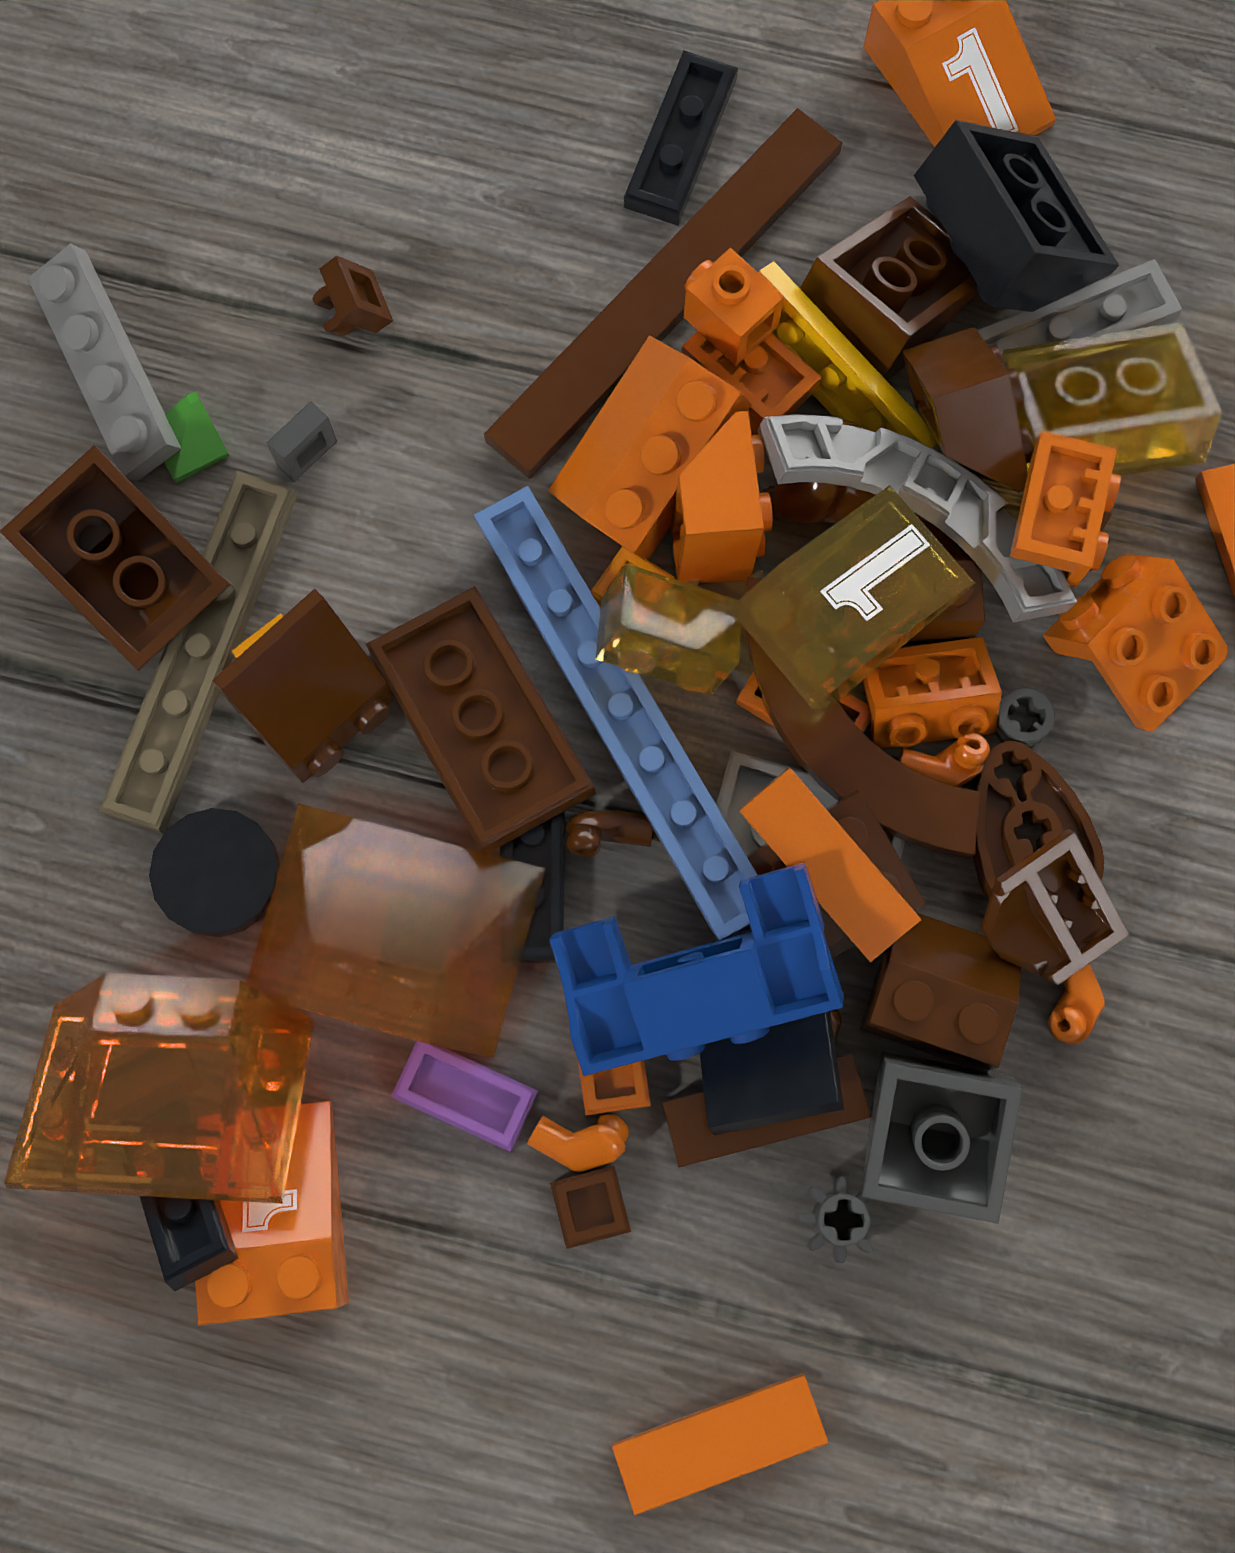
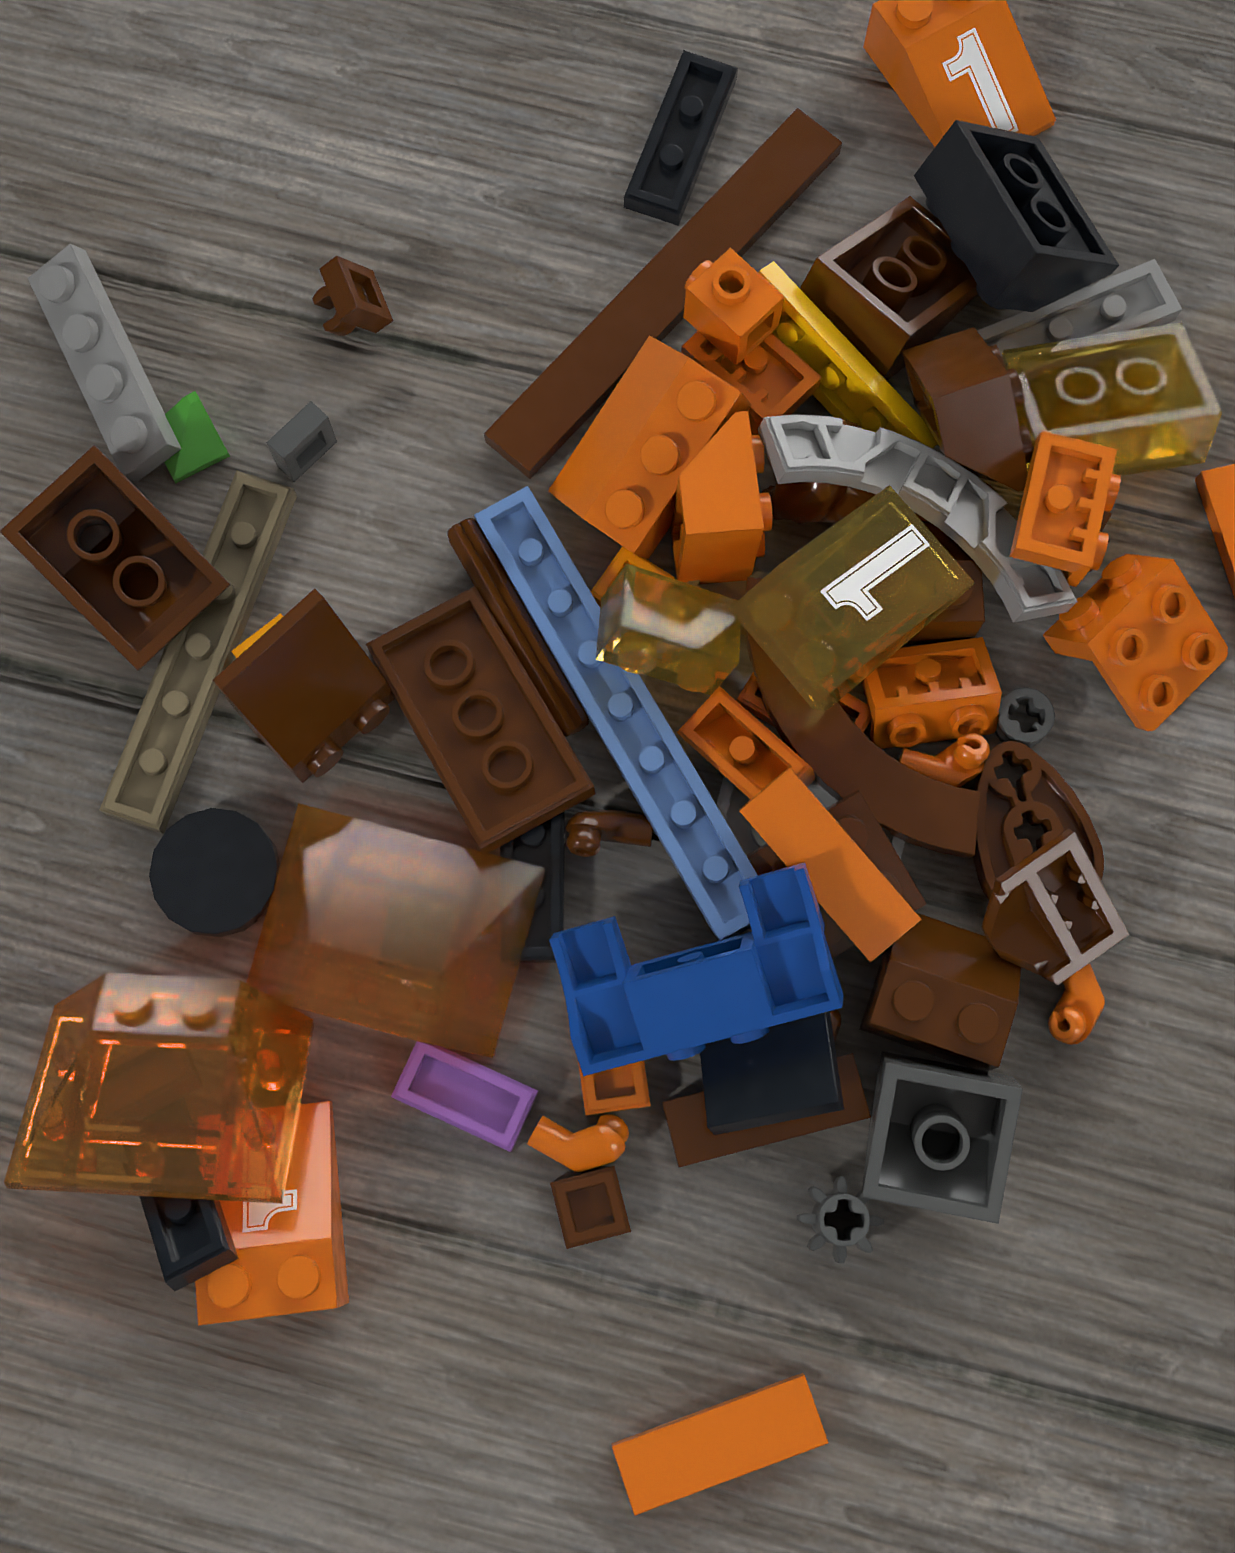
(517, 625): none -> reddish brown axle
(740, 745): none -> orange slope

